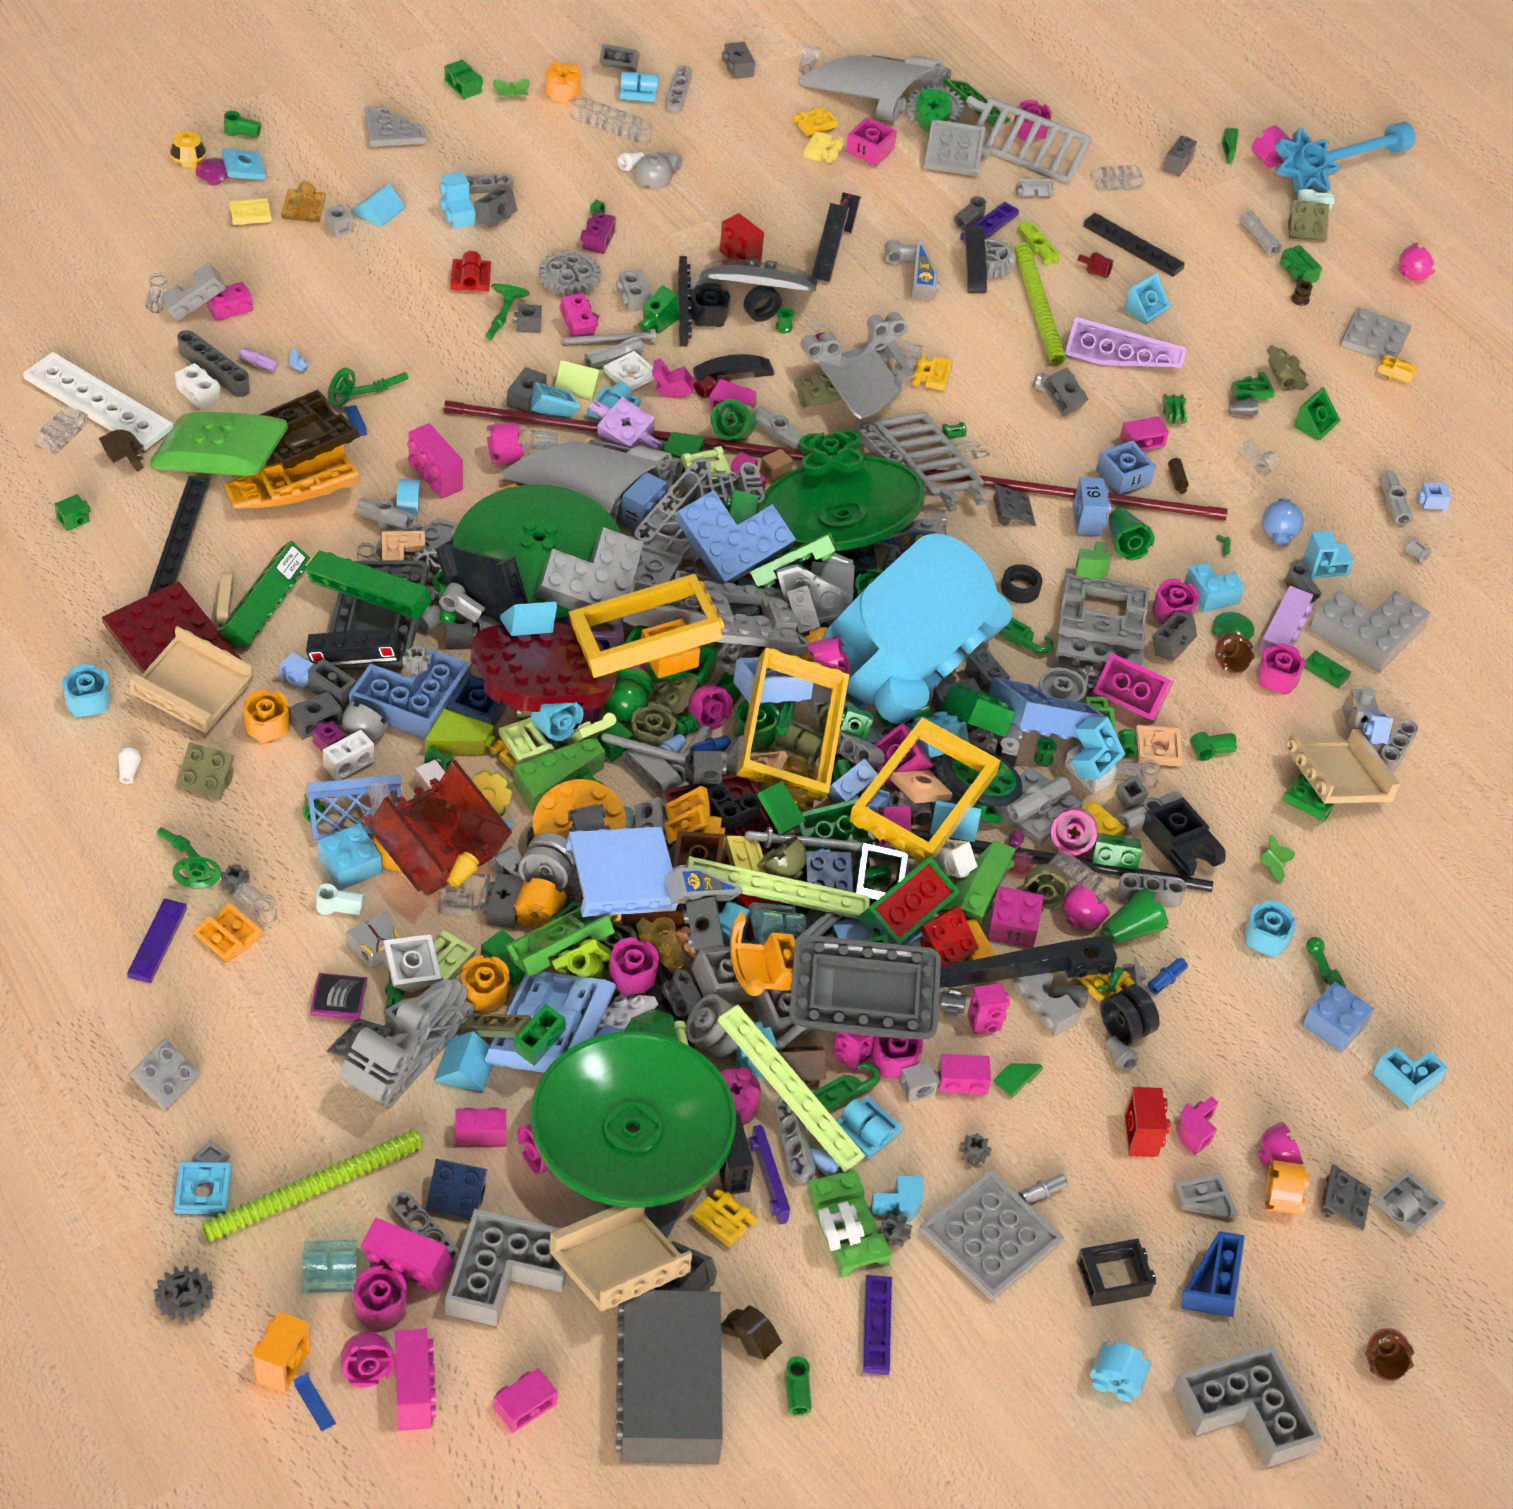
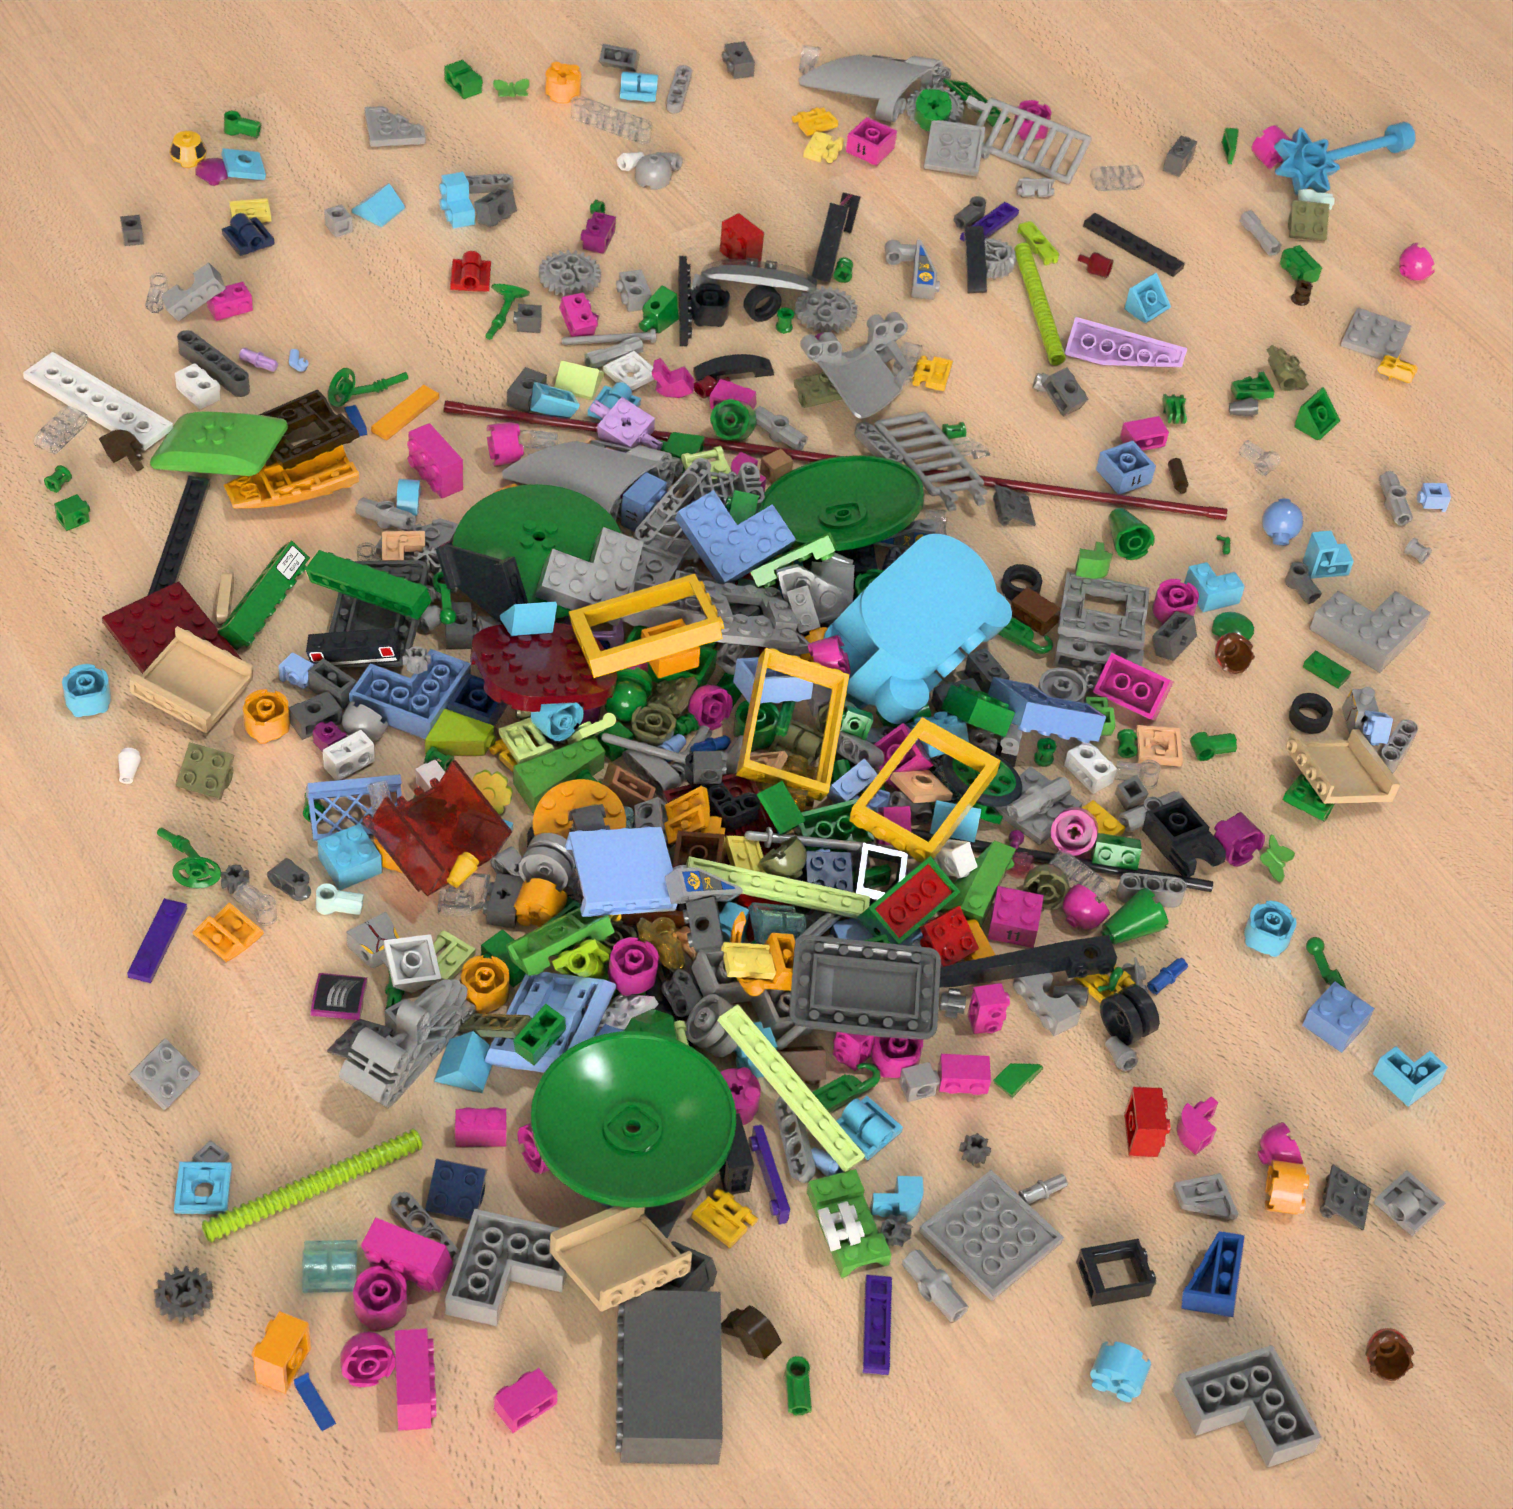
(57, 478): none -> green bush
(132, 230): none -> dark grey brick
(247, 234): none -> dark blue plate
(290, 879): none -> dark grey piece
(303, 203): clear yellow plate -> none
(405, 412): none -> light orange tile
(455, 599): light grey piece -> none
(627, 786): none -> nougat slope
(748, 960): none -> light yellow plate
(826, 309): none -> light grey gear
(830, 452): green plant -> none
(840, 271): none -> green bush
(935, 1285): none -> light grey piece
(1035, 611): none -> reddish brown brick
(1091, 506): medium blue brick -> none
(1100, 748): medium azure brick -> none
(1239, 838): none -> magenta brick
(1280, 668): dark pink brick -> none
(1288, 619): lavender brick -> none
(1307, 724): none -> black tyre

